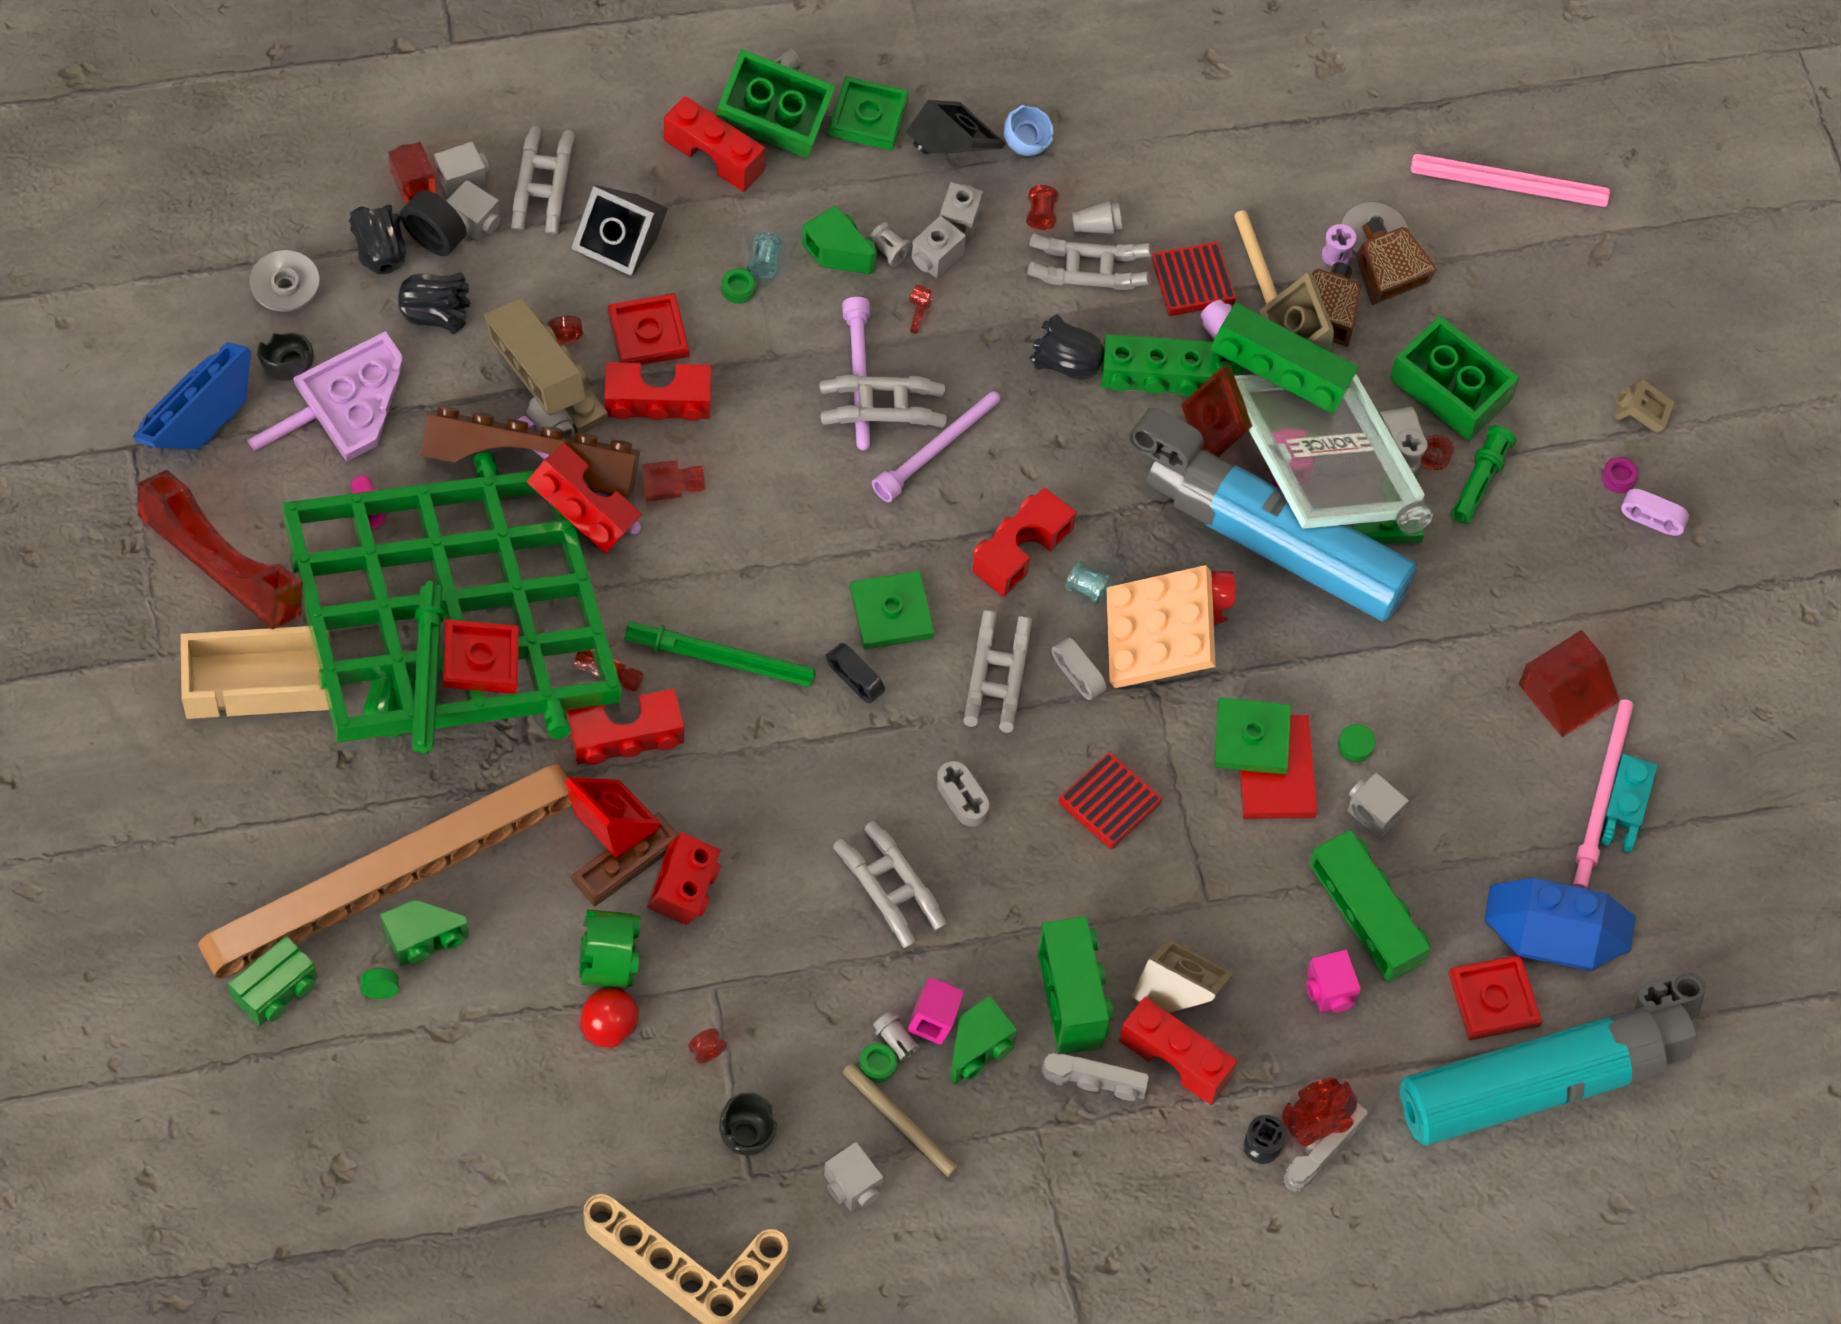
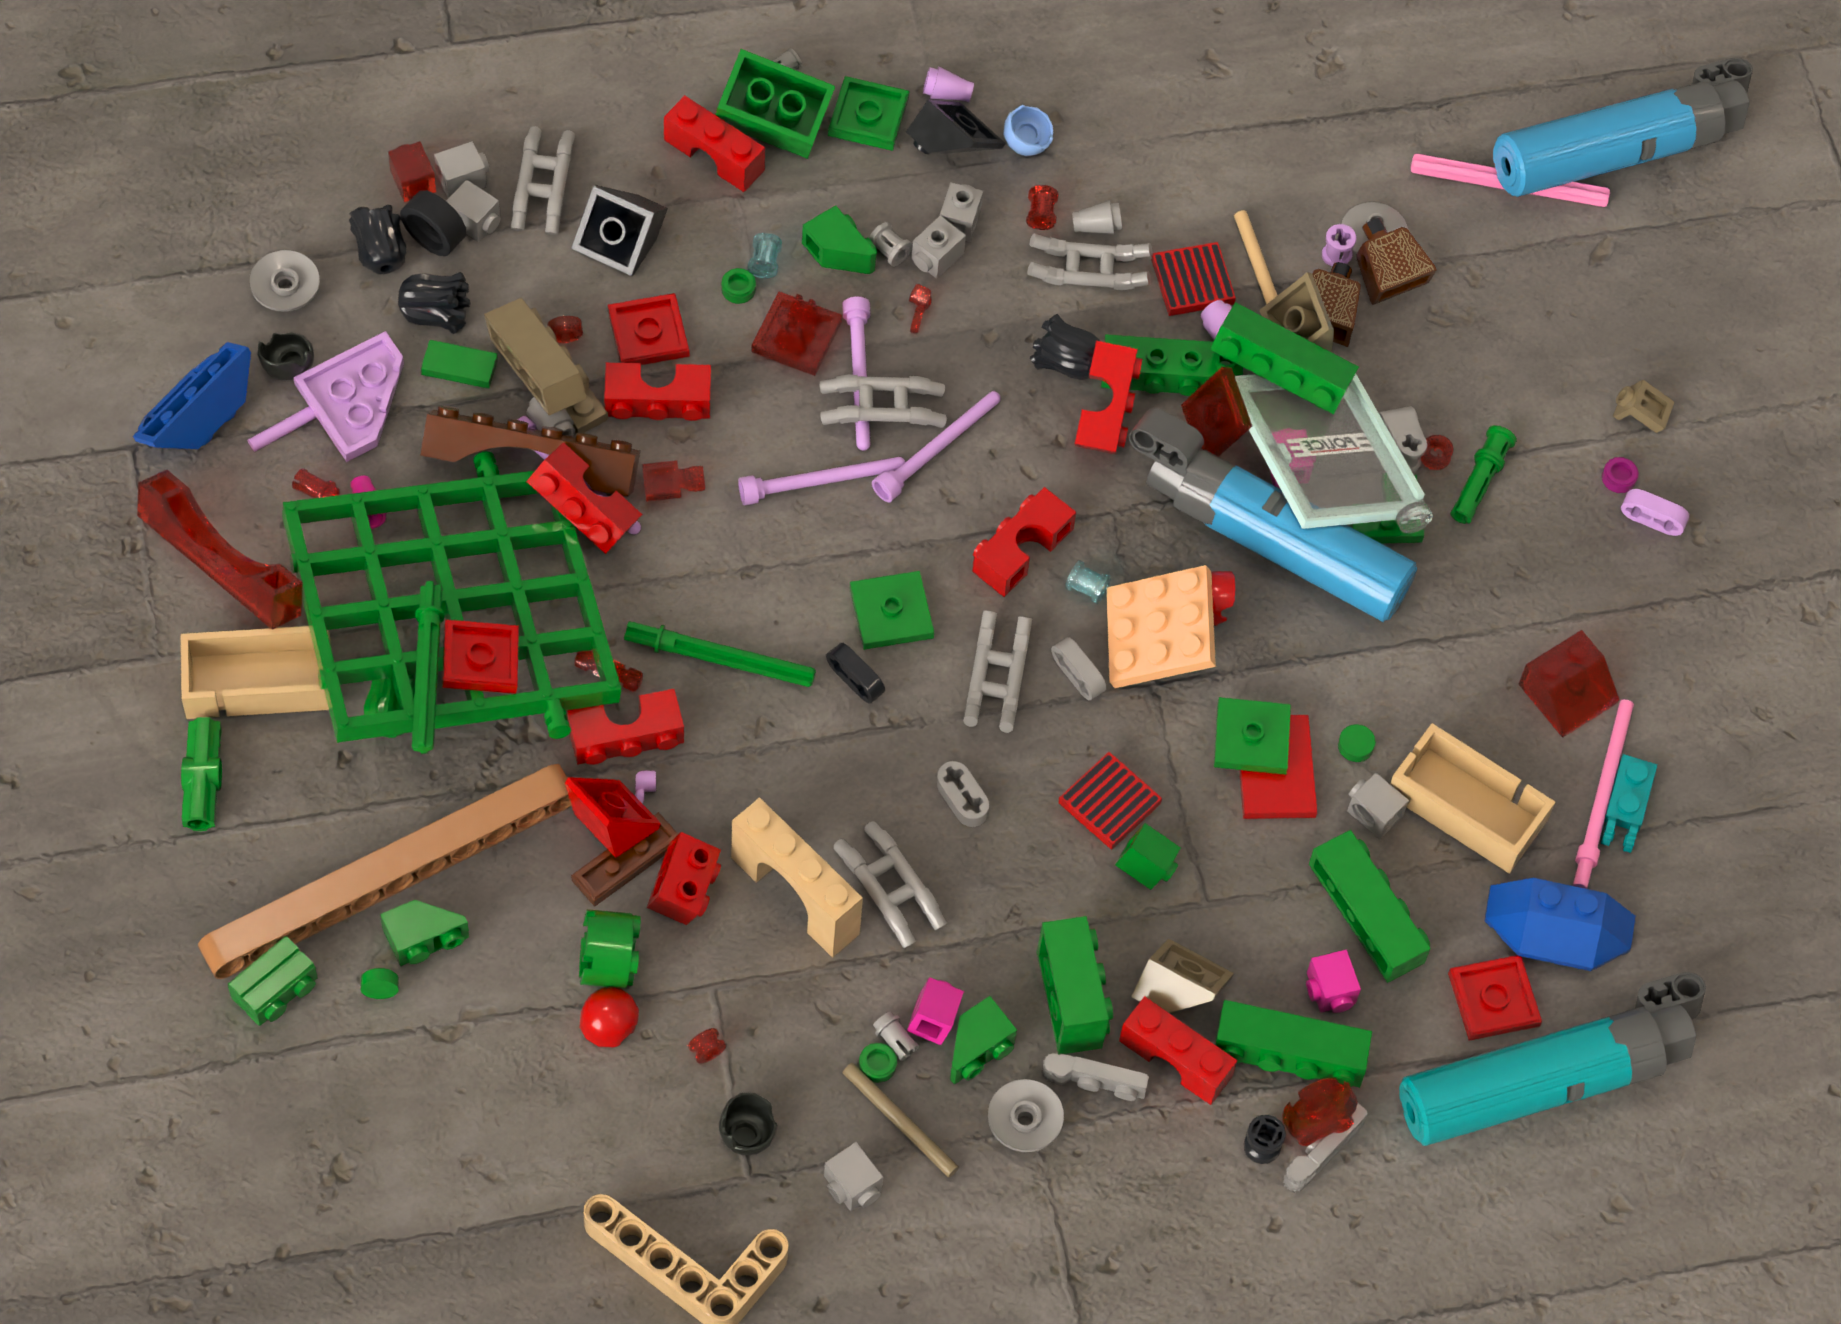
(201, 774): none -> green piece
(313, 485): none -> clear red pin
(459, 364): none -> green tile
(645, 783): none -> lavender hand
(753, 489): none -> lavender piece
(766, 843): none -> tan arch
(796, 333): none -> clear red plate
(946, 85): none -> lavender cone
(1027, 1099): none -> light grey dish
(1104, 428): none -> arch
(1149, 857): none -> green brick
(1293, 1043): none -> green brick
(1454, 378): green brick -> none
(1471, 798): none -> tan piece
(1626, 131): none -> dark azure piece

